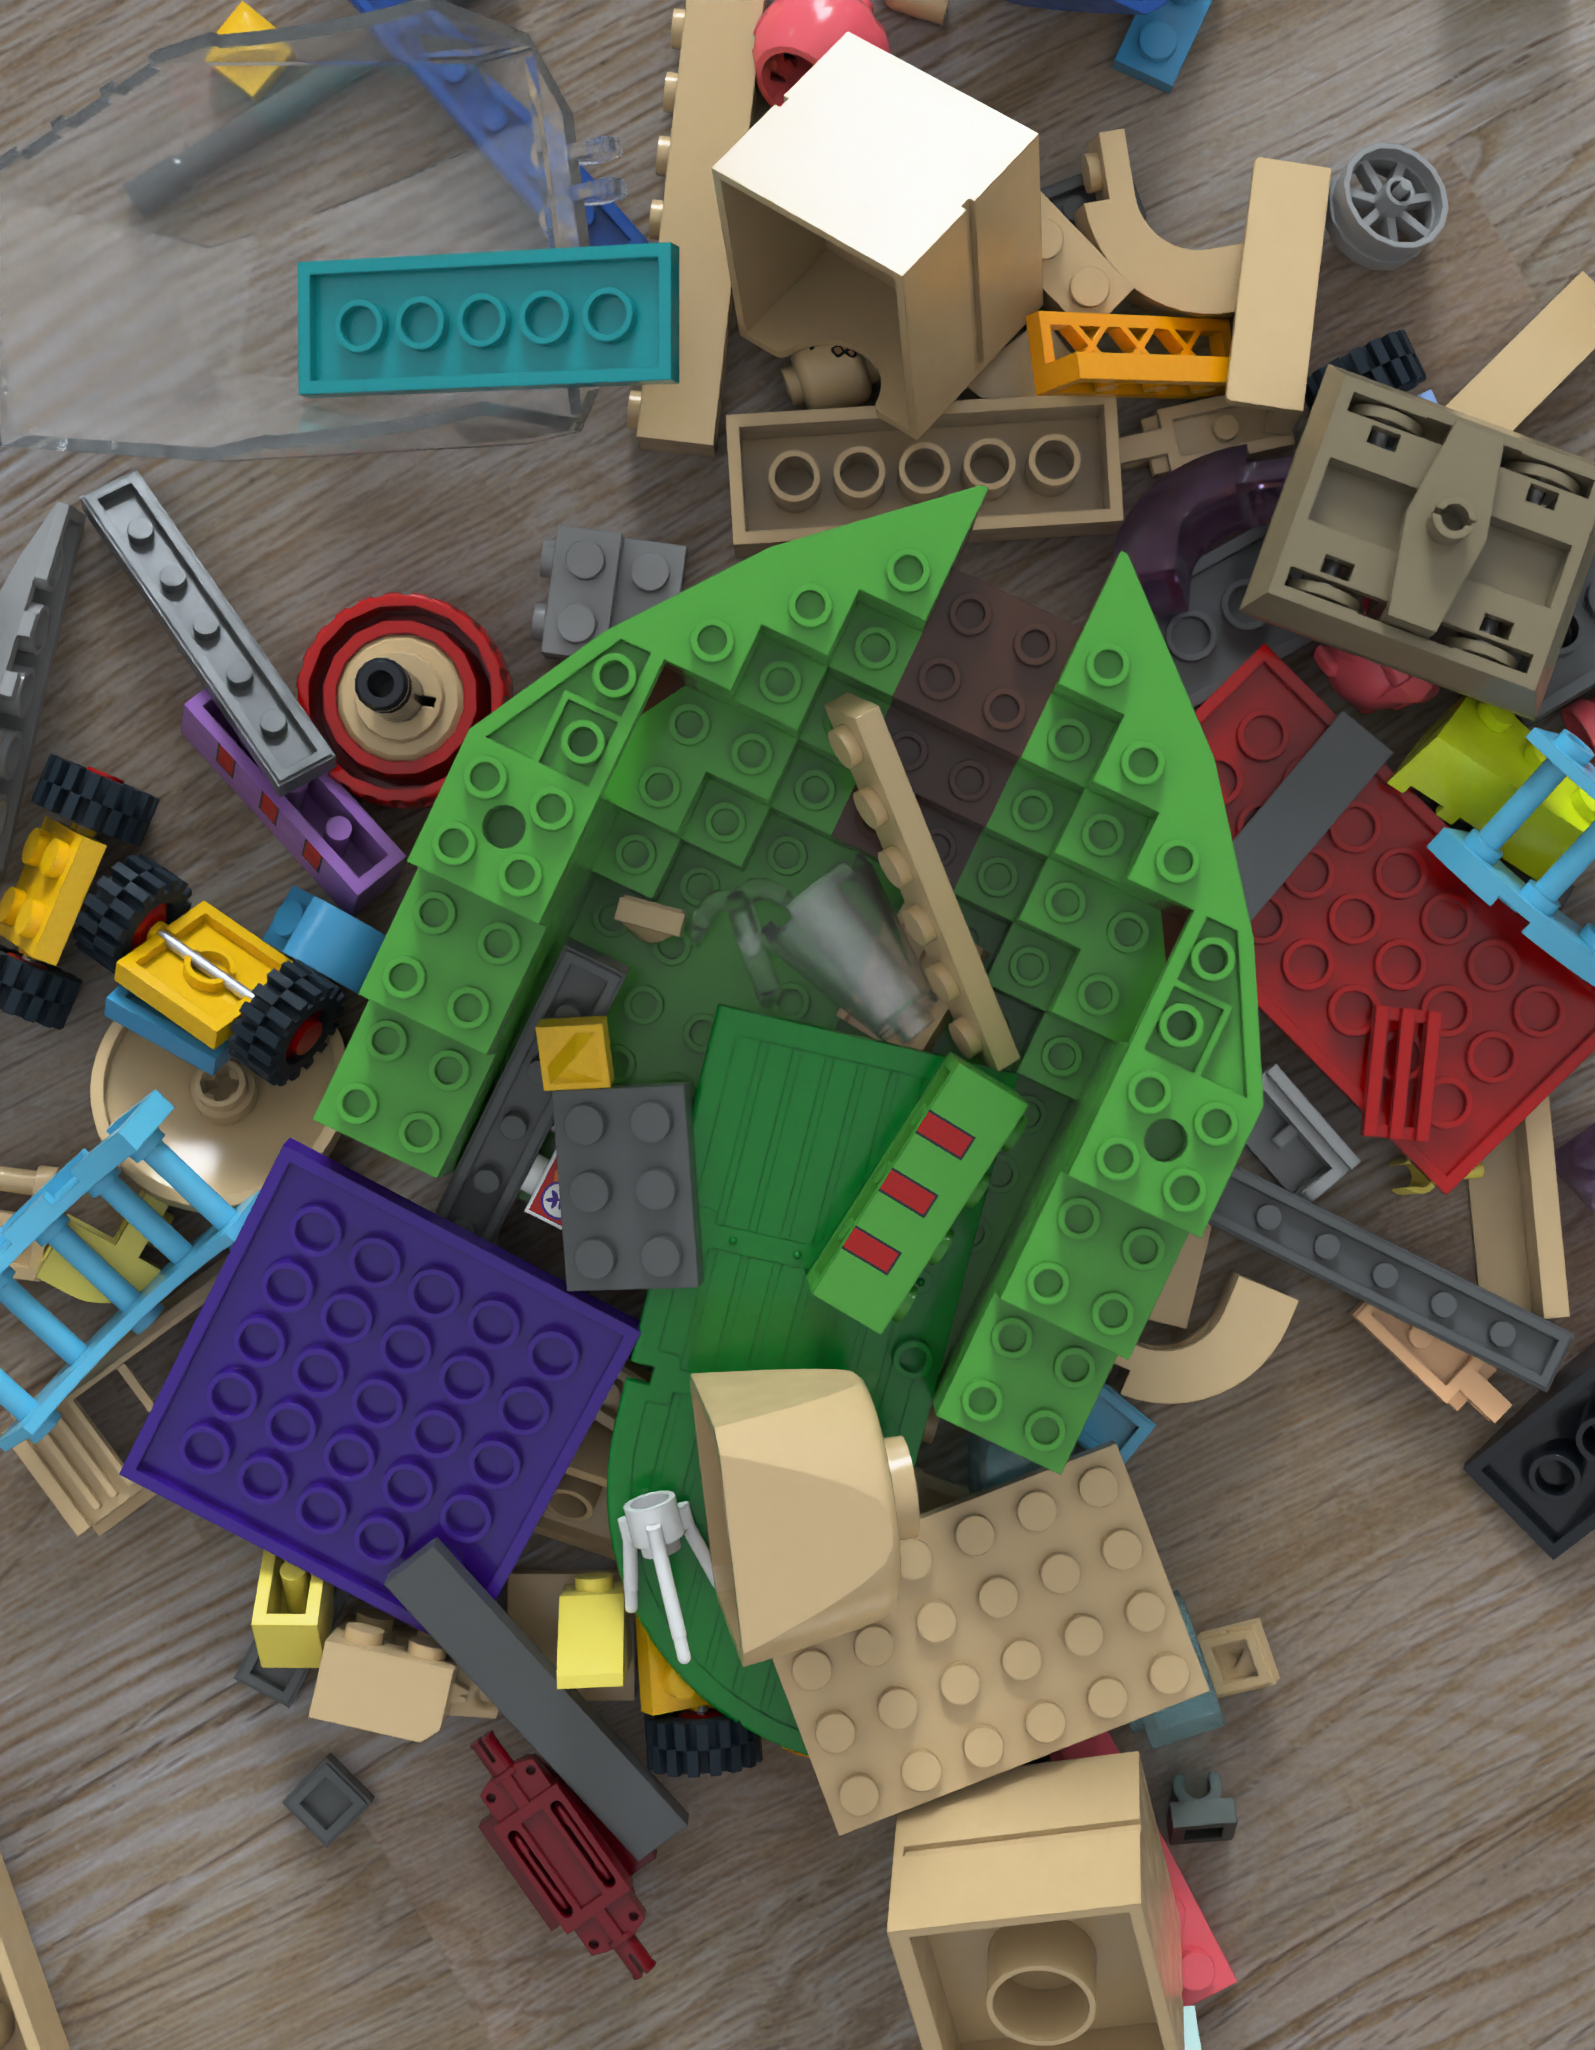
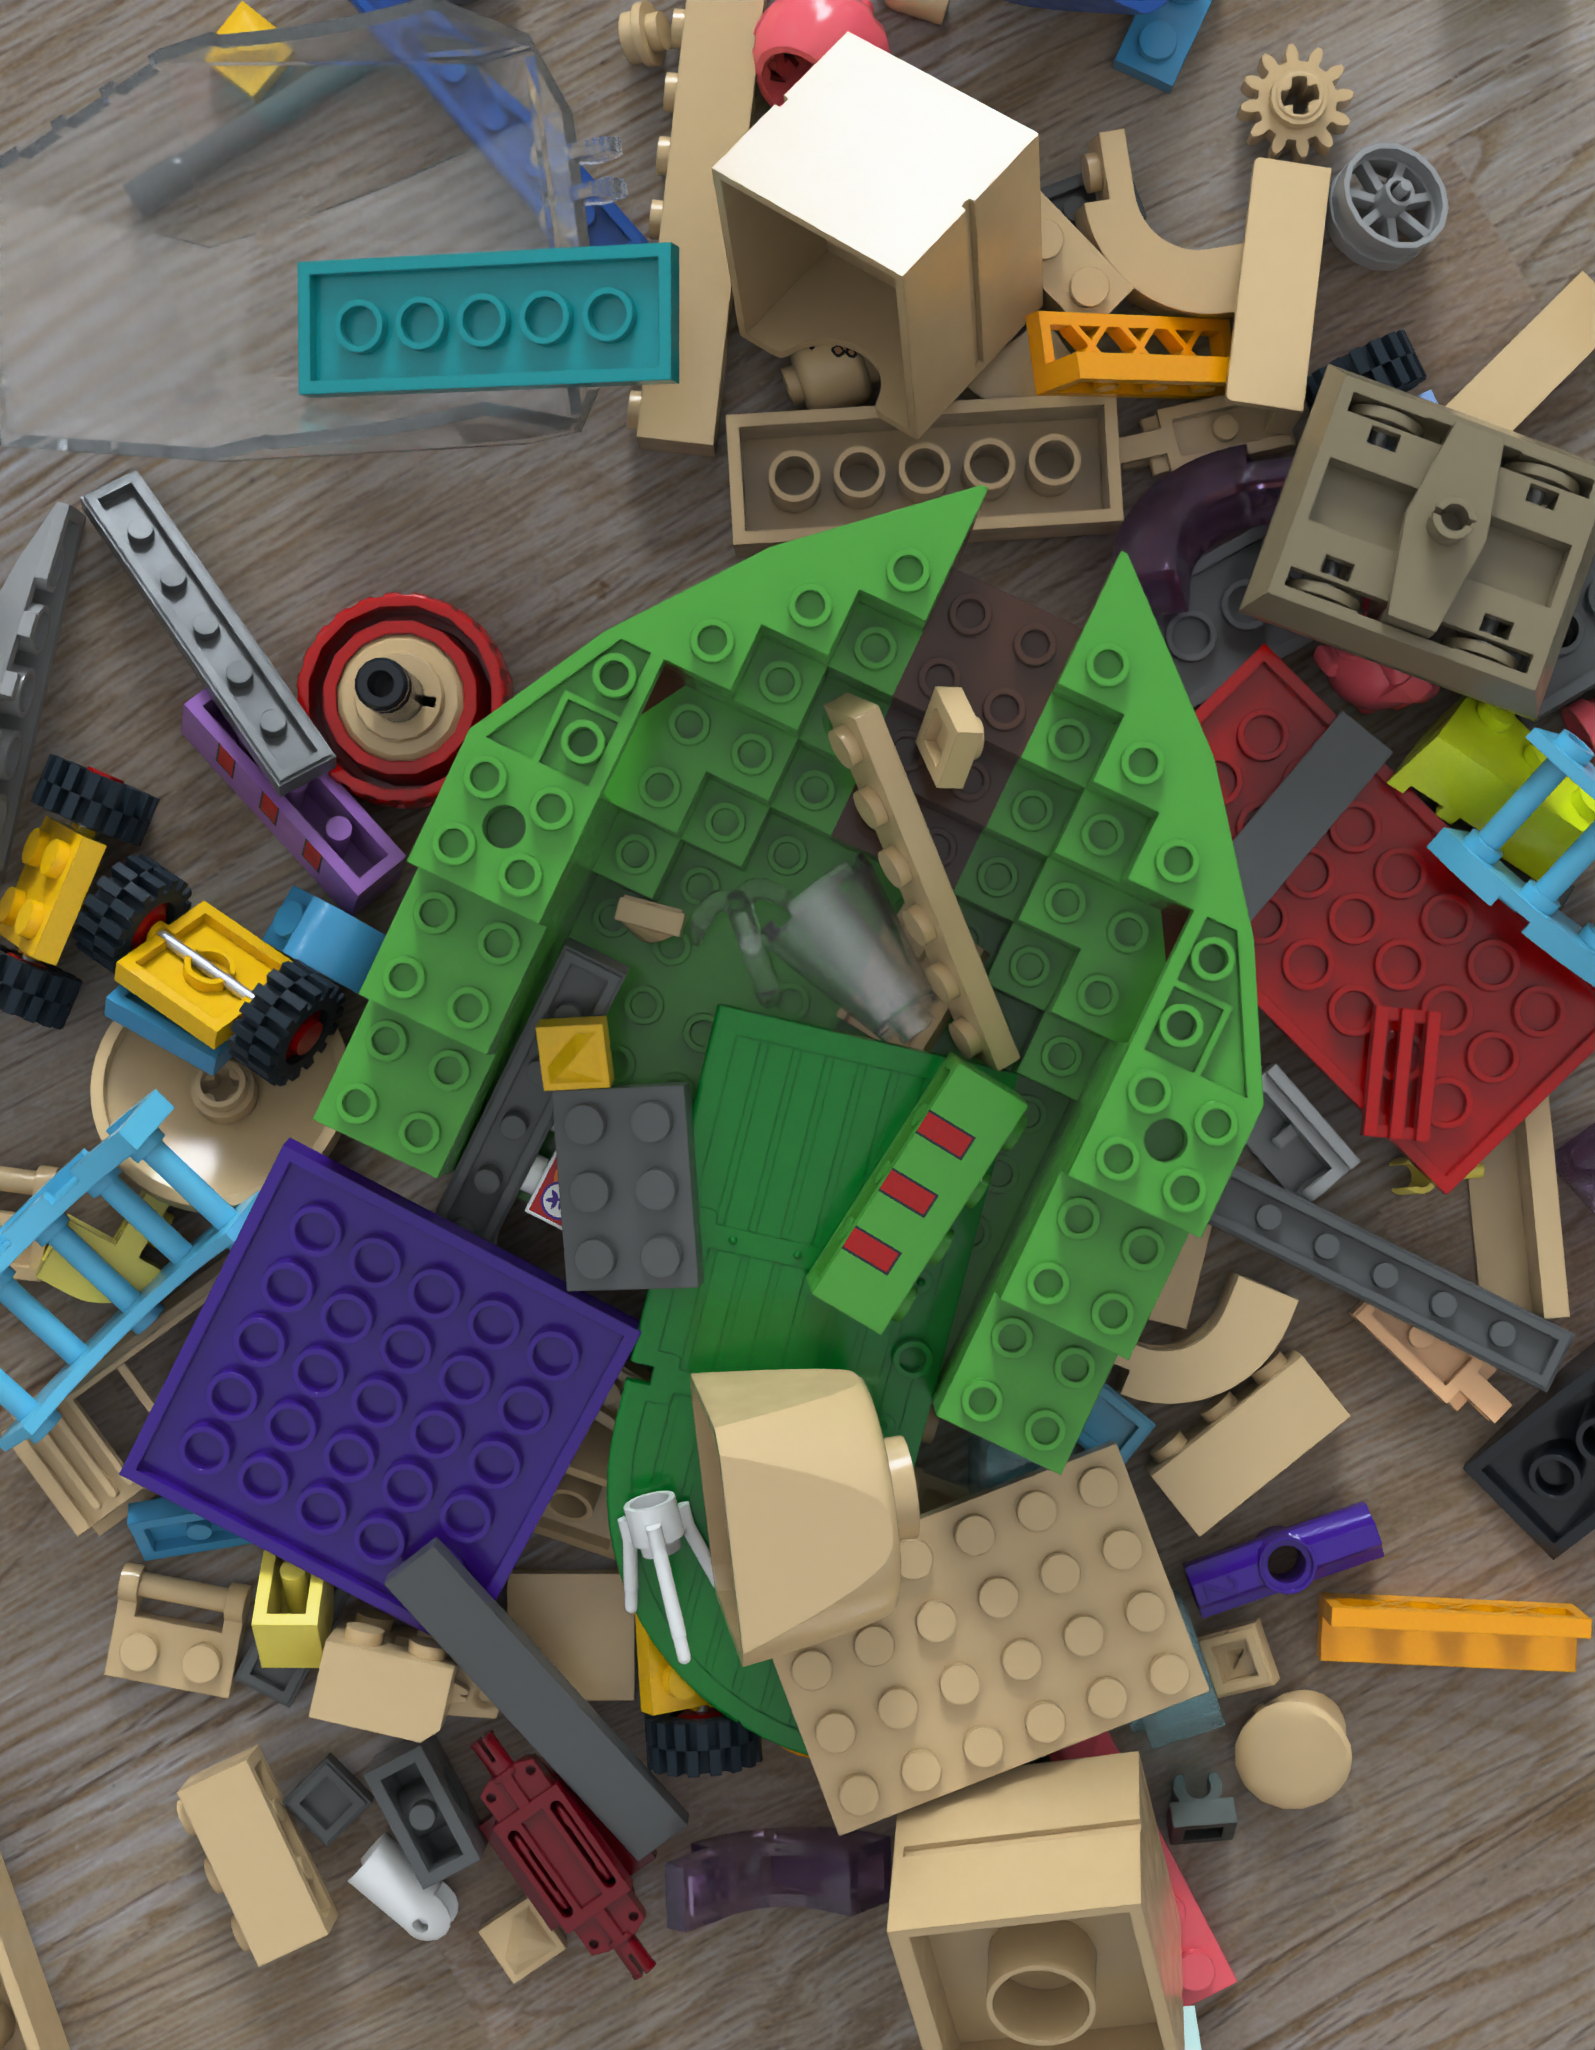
(170, 1530): none -> dark azure plate
(173, 1649): none -> tan plate
(256, 1856): none -> tan brick
(393, 1887): none -> white piece
(426, 1809): none -> dark grey brick
(521, 1939): none -> tan tile
(593, 1633): light yellow slope -> none
(600, 583): light grey plate -> none
(644, 34): none -> tan plate
(777, 1870): none -> clear purple arch
(950, 737): none -> tan plate
(1245, 1439): none -> tan brick
(1277, 121): none -> tan gear
(1294, 1750): none -> tan piece
(1323, 1548): none -> dark purple piece
(1450, 1632): none -> light orange fence

